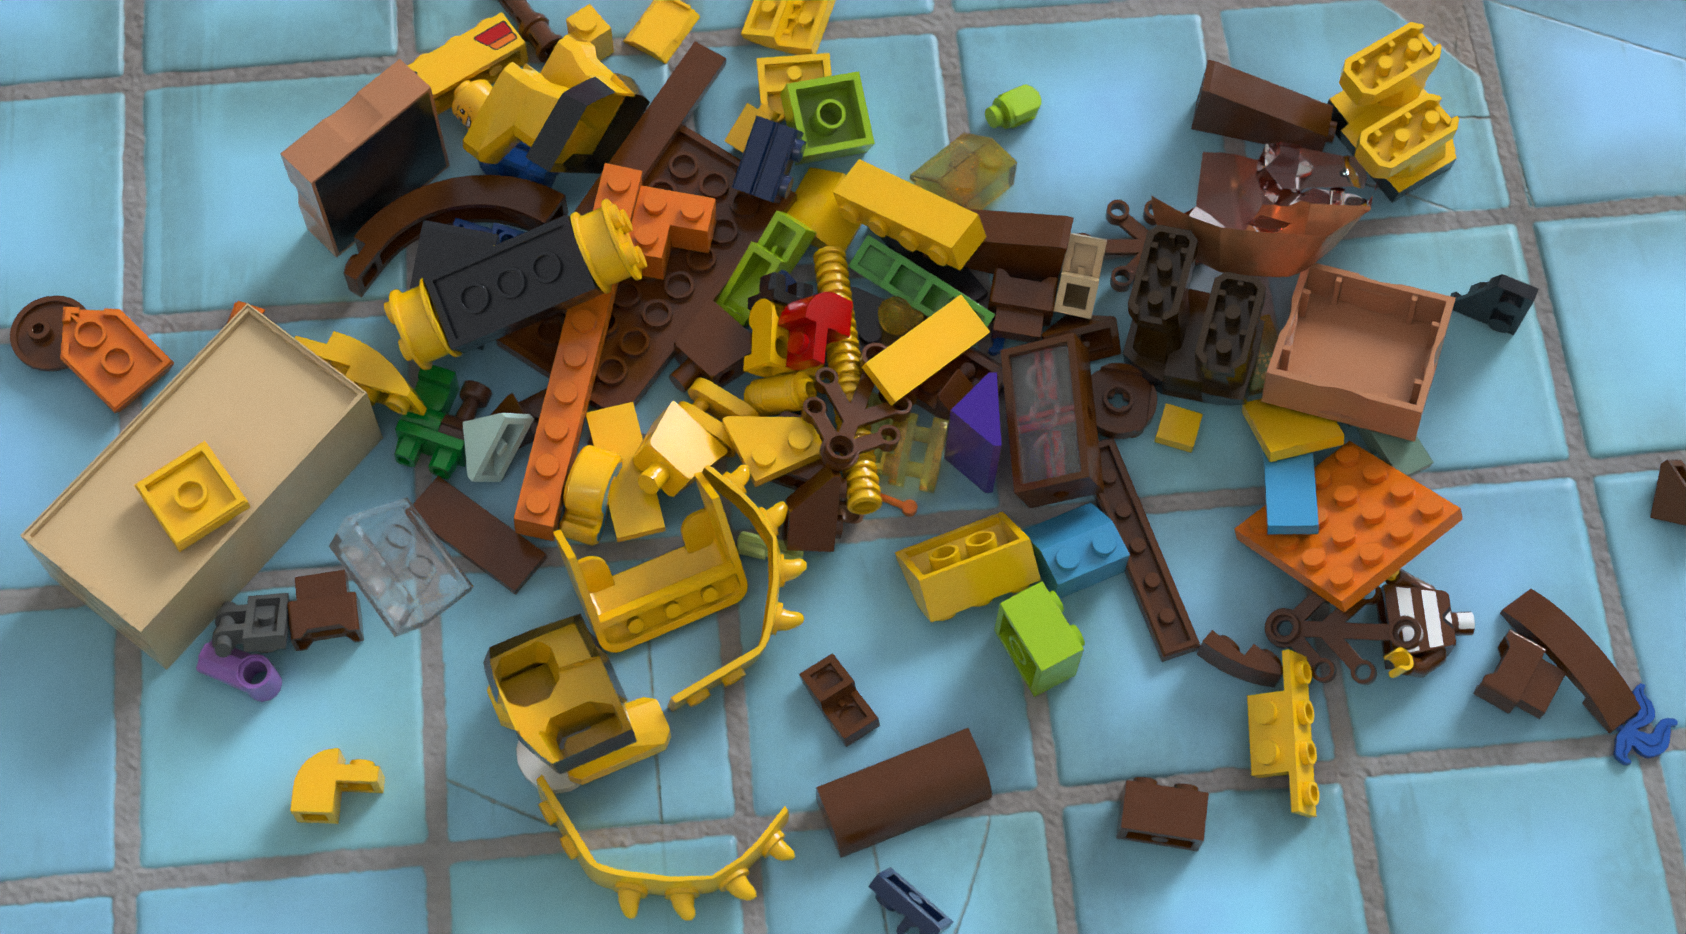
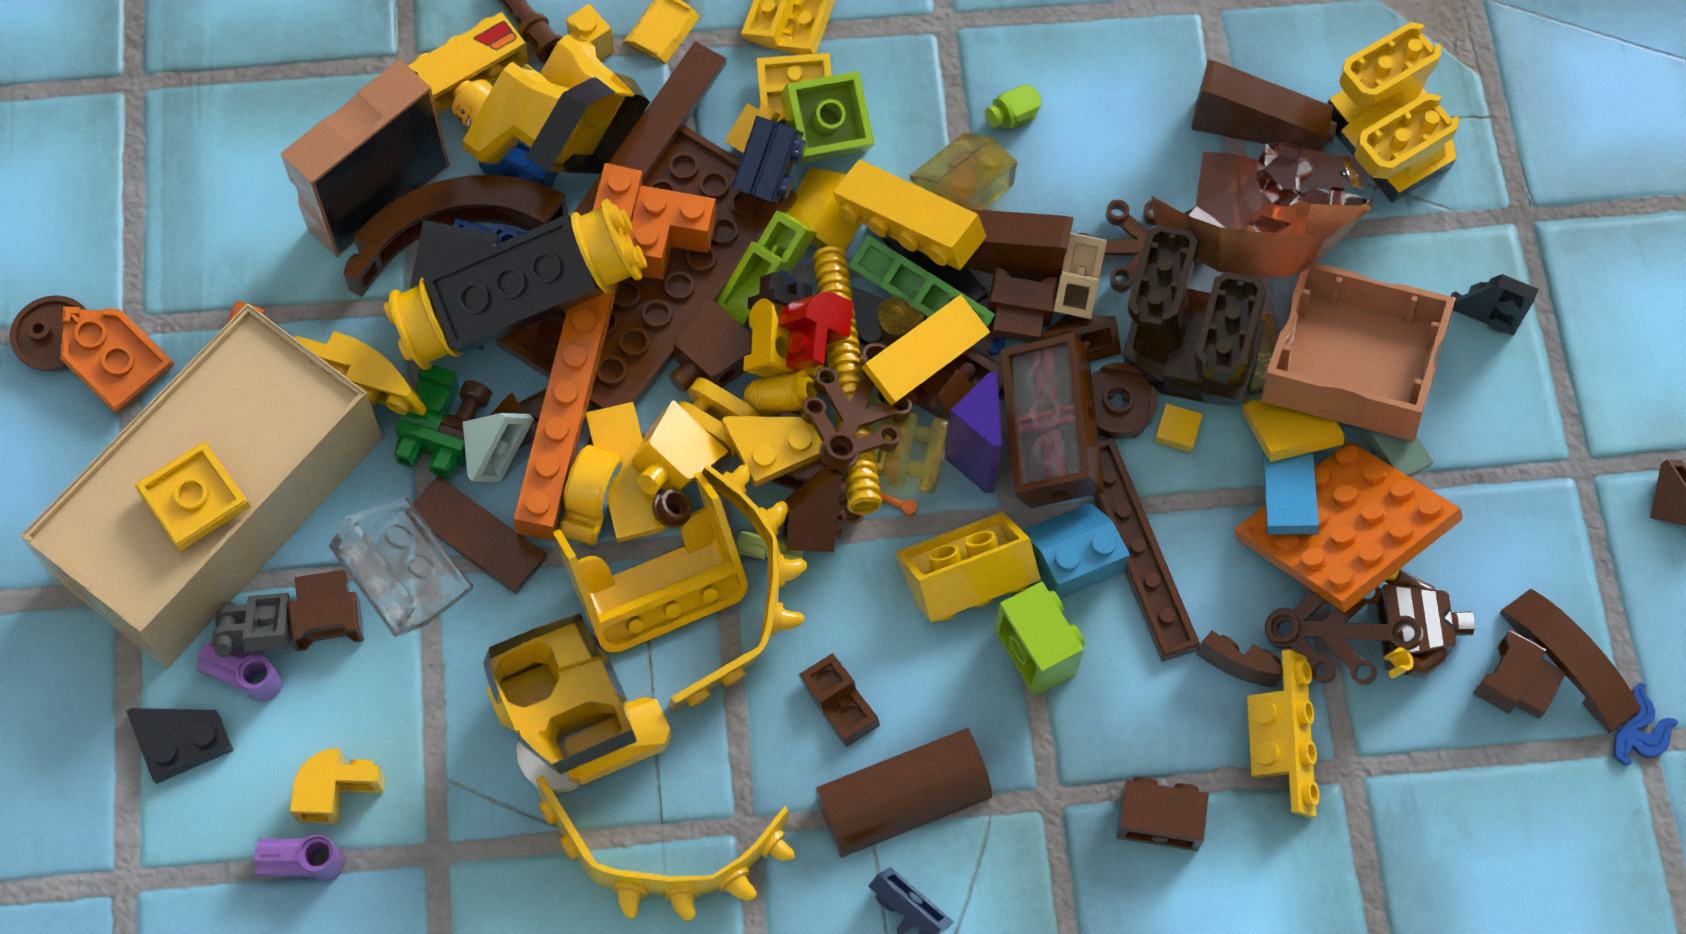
(178, 739): none -> black wing
(296, 858): none -> medium lavender piece
(678, 502): none -> reddish brown plate

